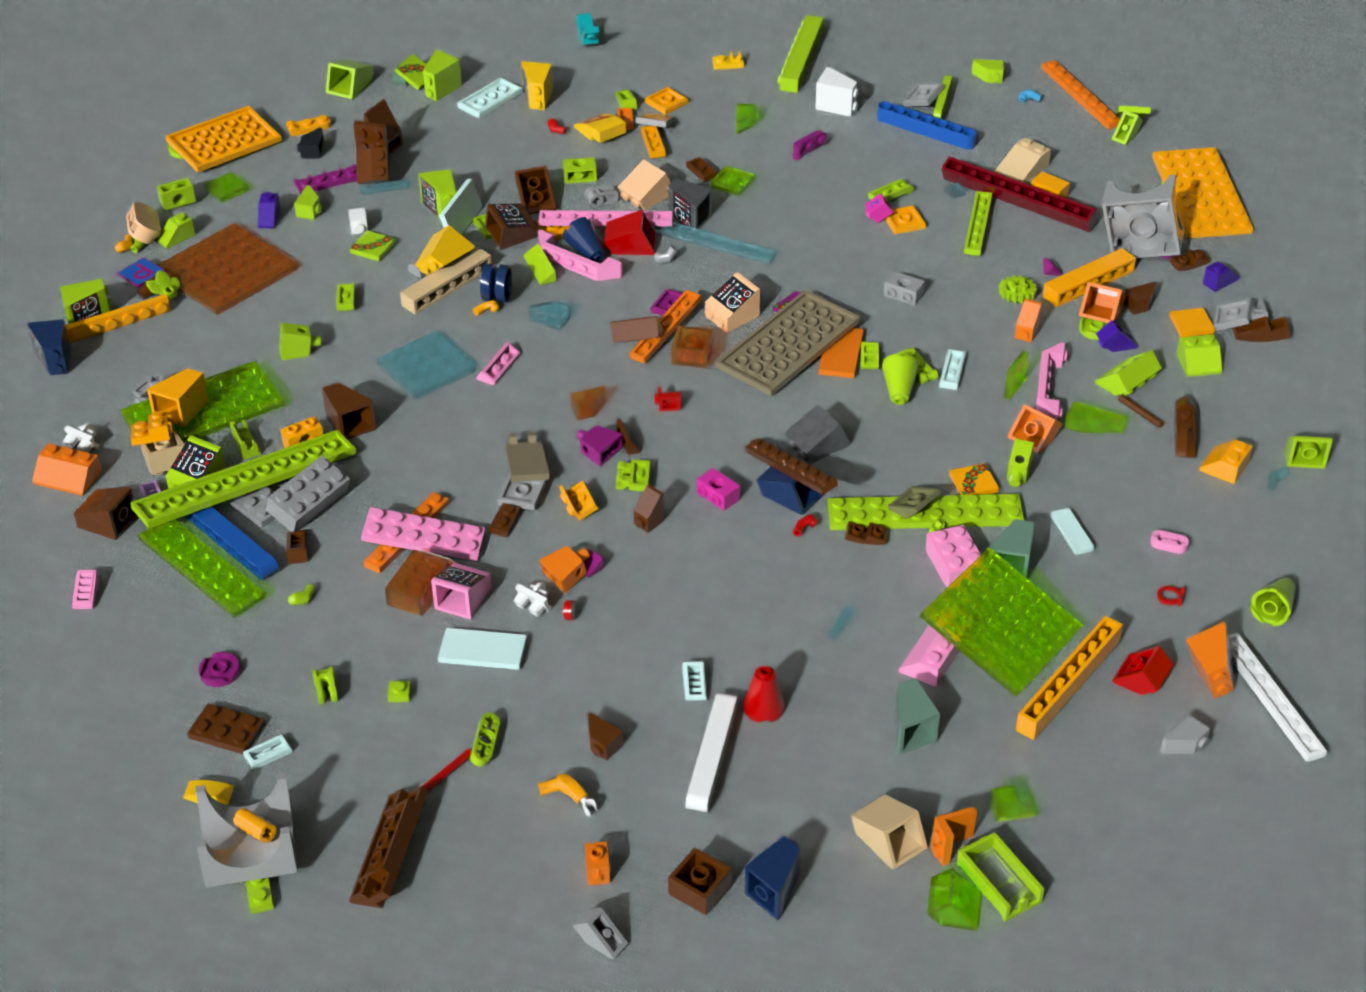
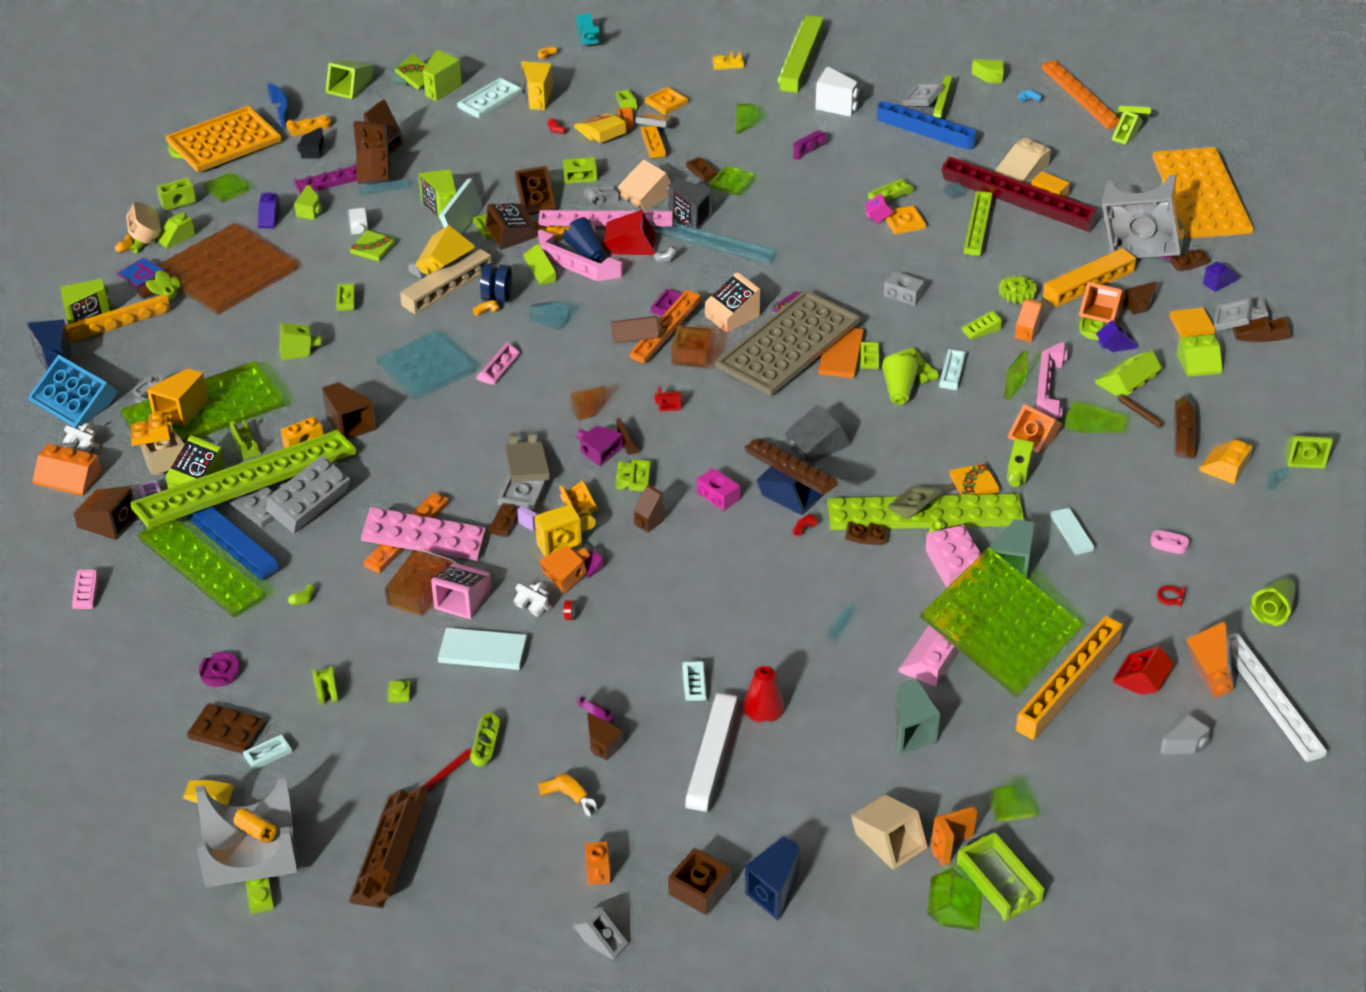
(72, 393): none -> dark azure slope
(277, 96): none -> blue slope
(297, 547): reddish brown slope -> none
(526, 518): none -> lavender tile
(544, 52): none -> light orange arm
(561, 528): none -> yellow brick
(596, 709): none -> magenta tile
(988, 324): none -> lime slope
(1050, 268): magenta slope -> none

